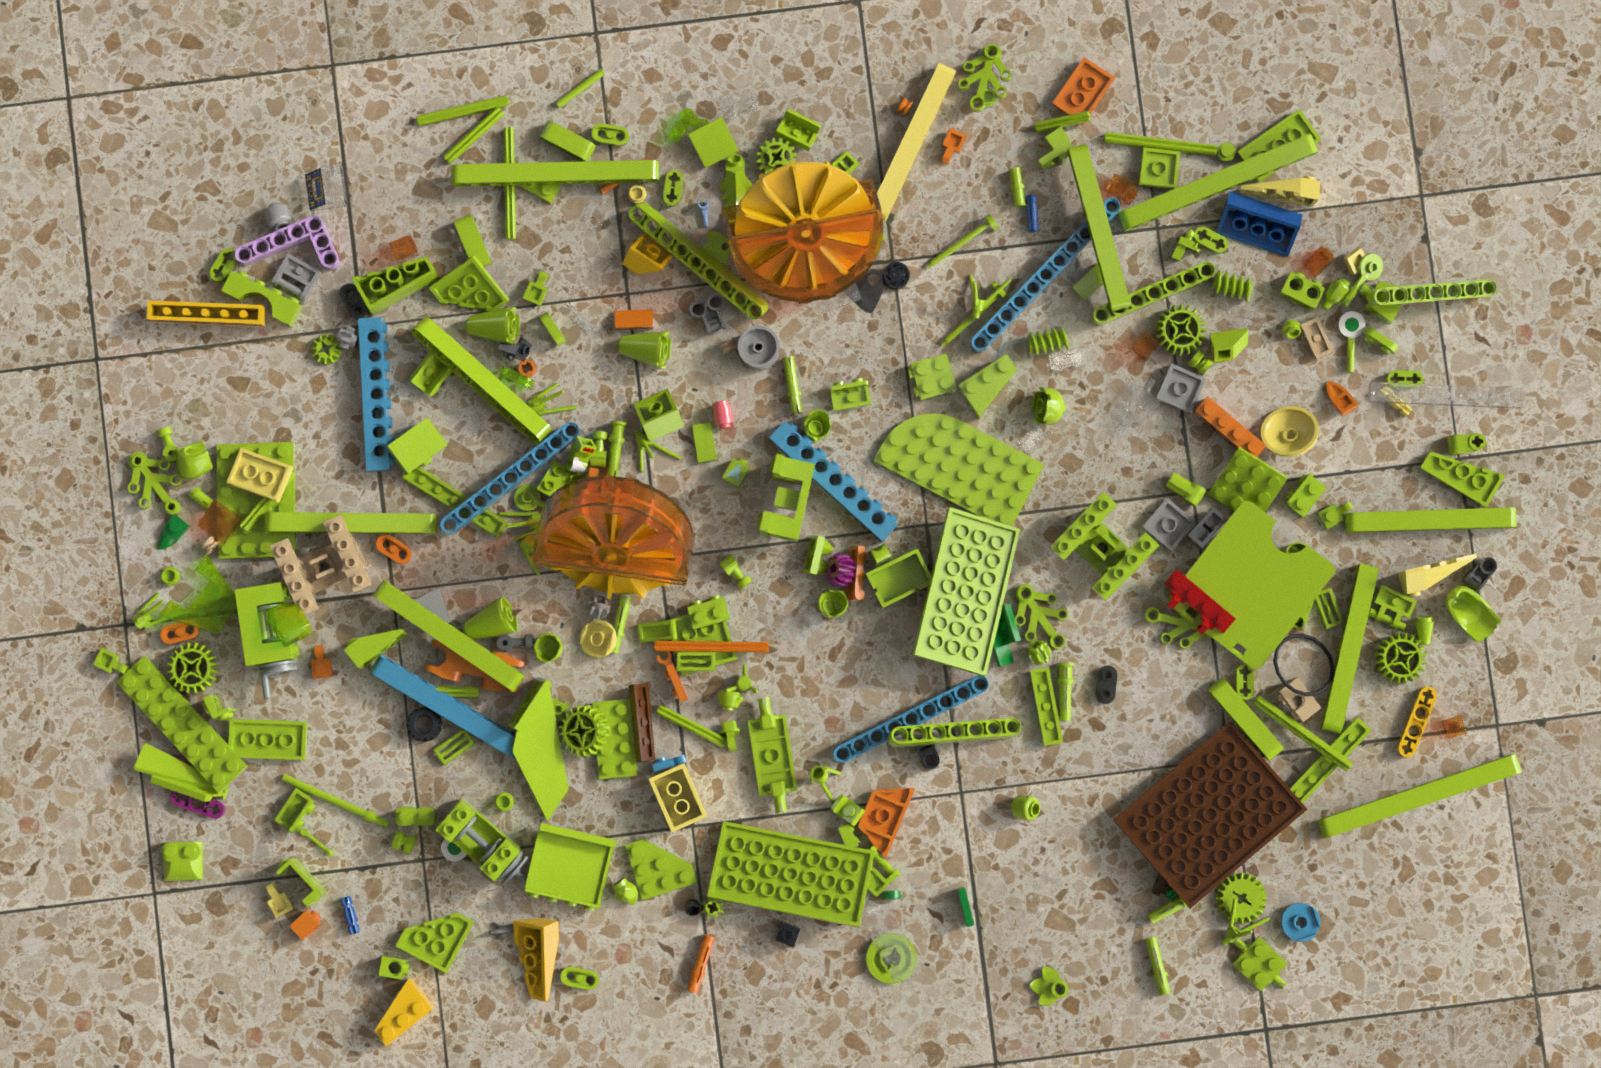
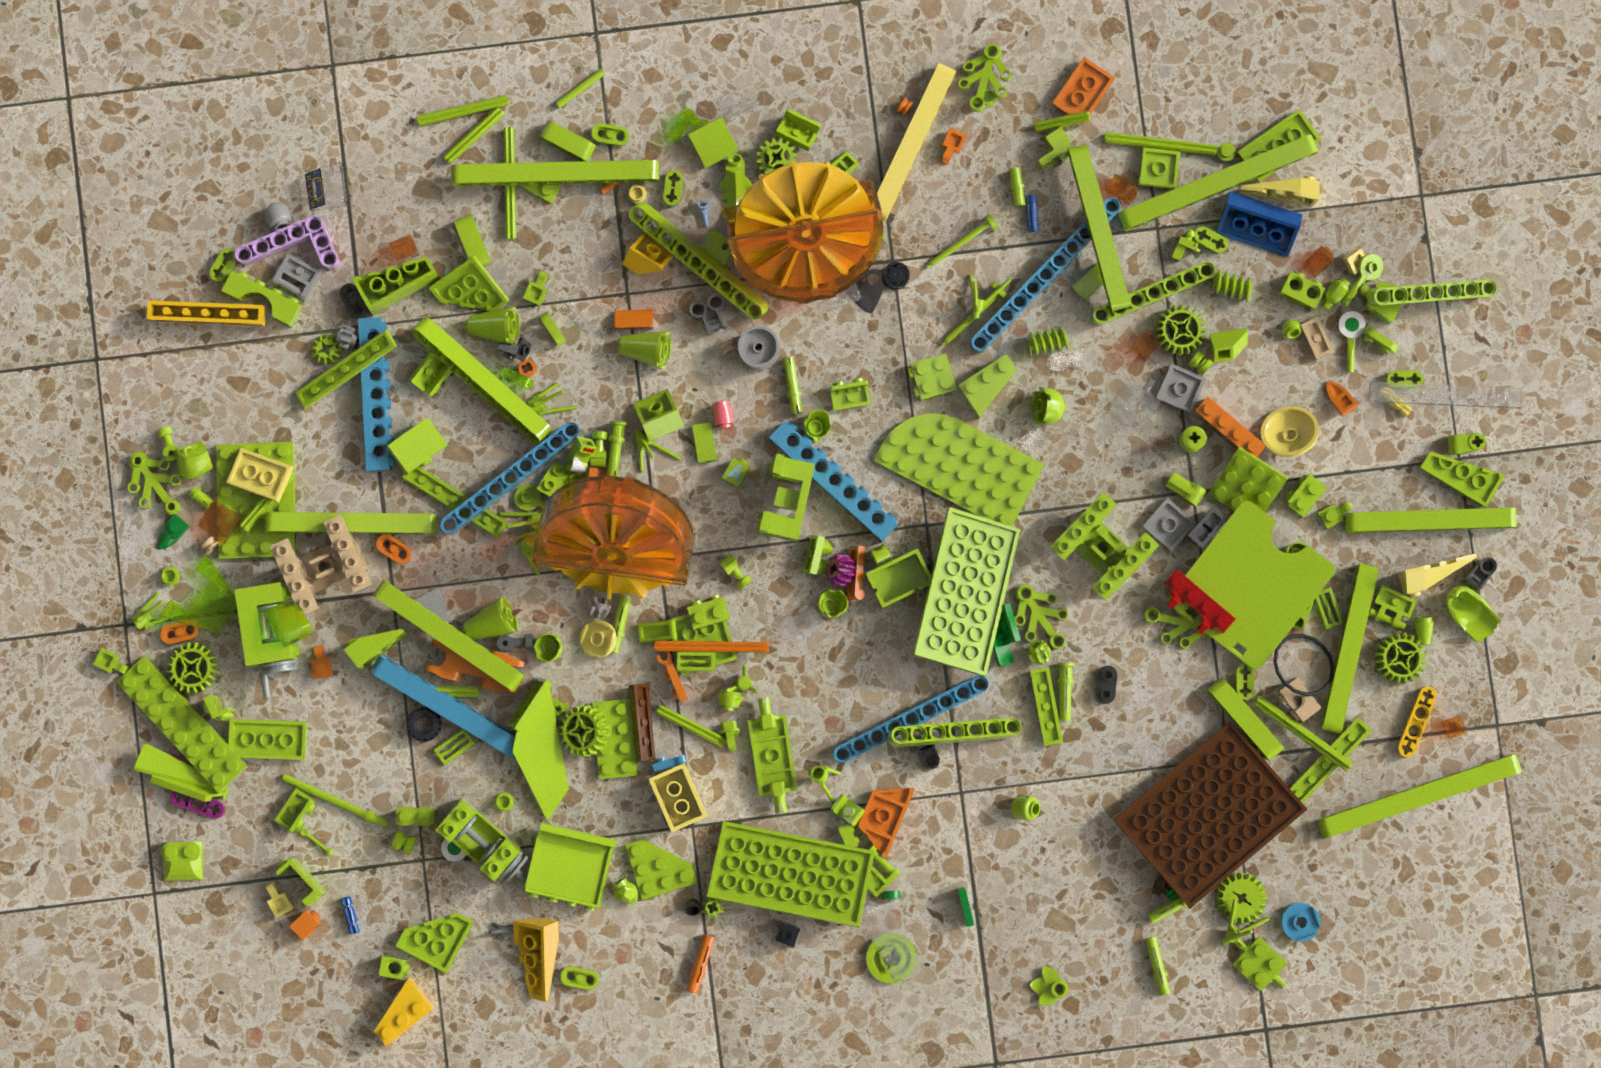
(346, 369): none -> lime tile
(1198, 434): none -> lime piece

